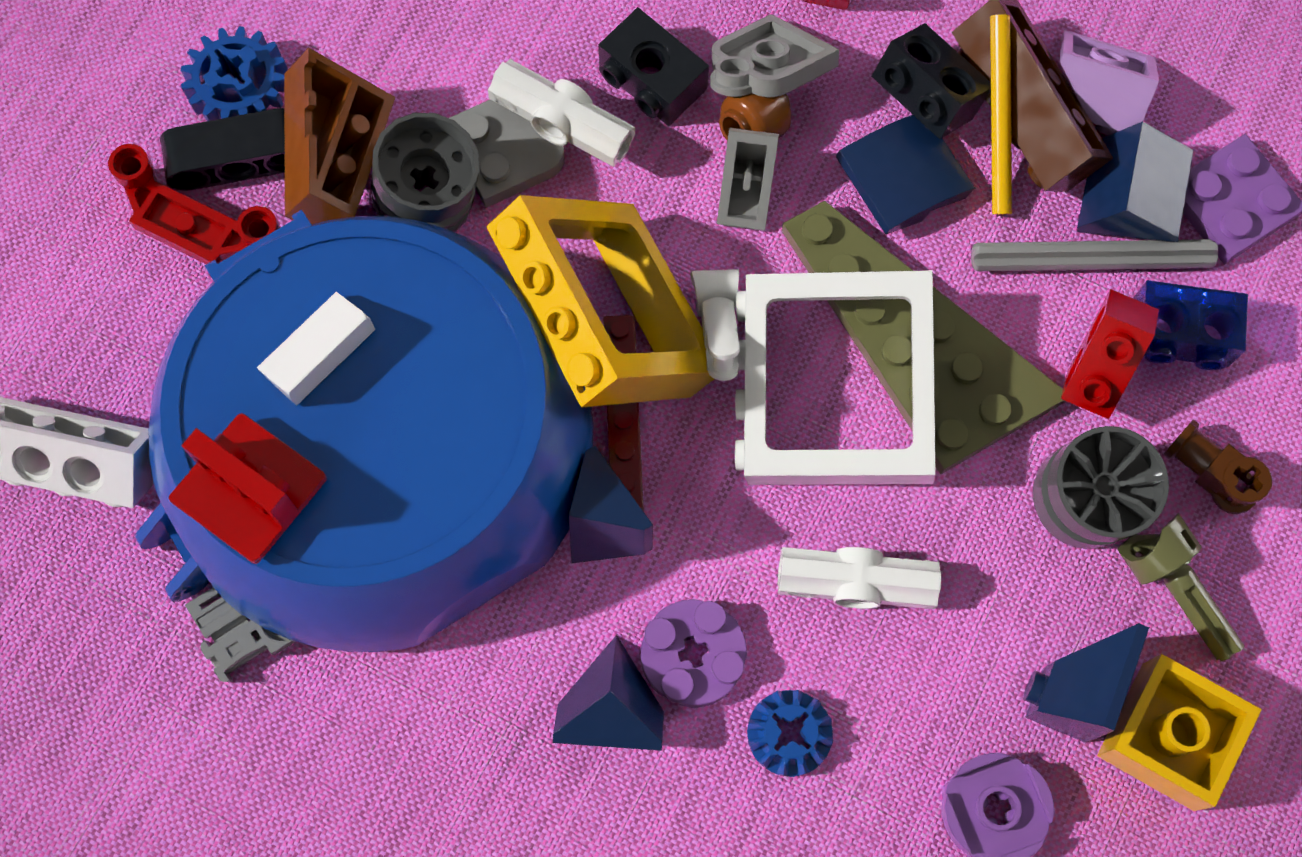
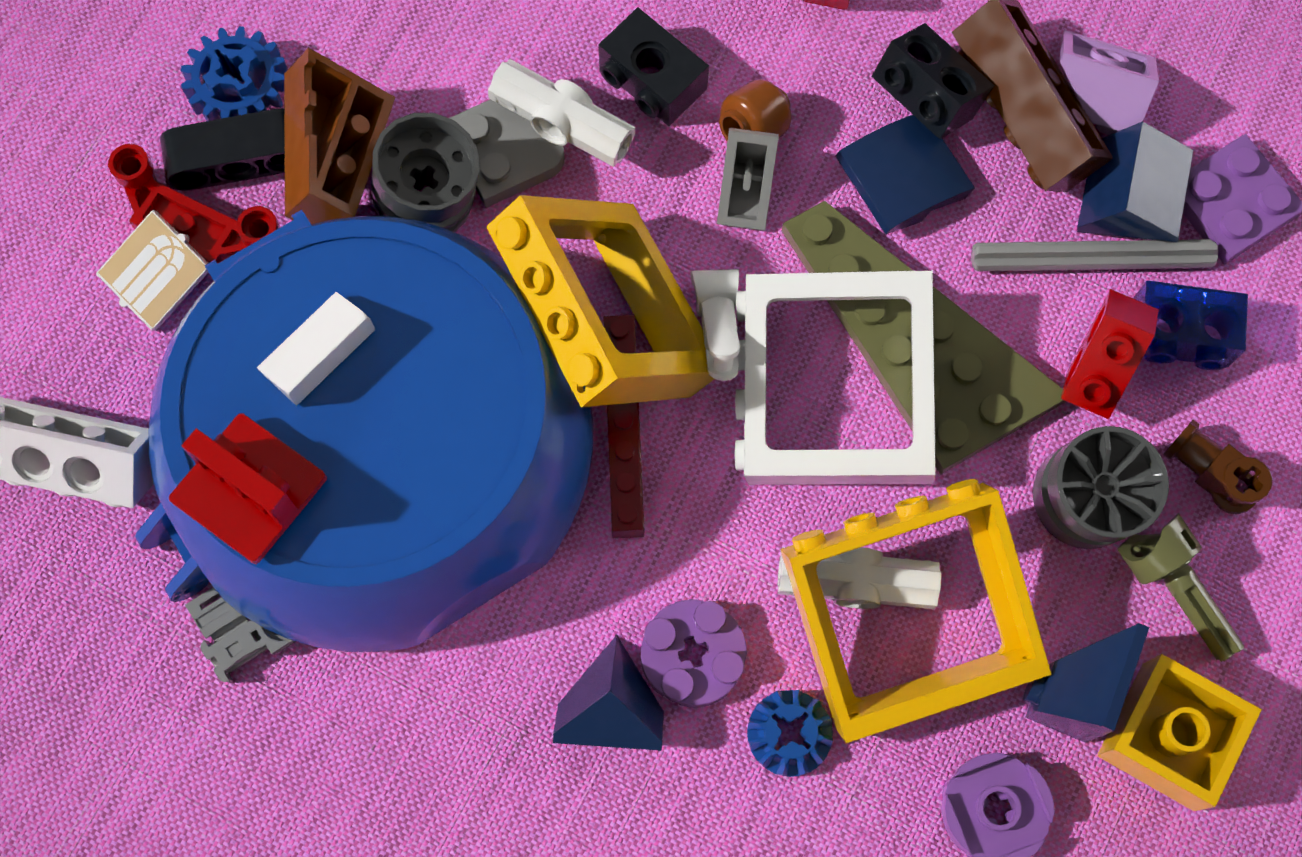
(153, 270): none -> piece
(605, 516): dark blue slope -> none
(769, 59): light grey plate -> none
(1001, 114): yellow piece -> none
(1014, 664): none -> yellow piece

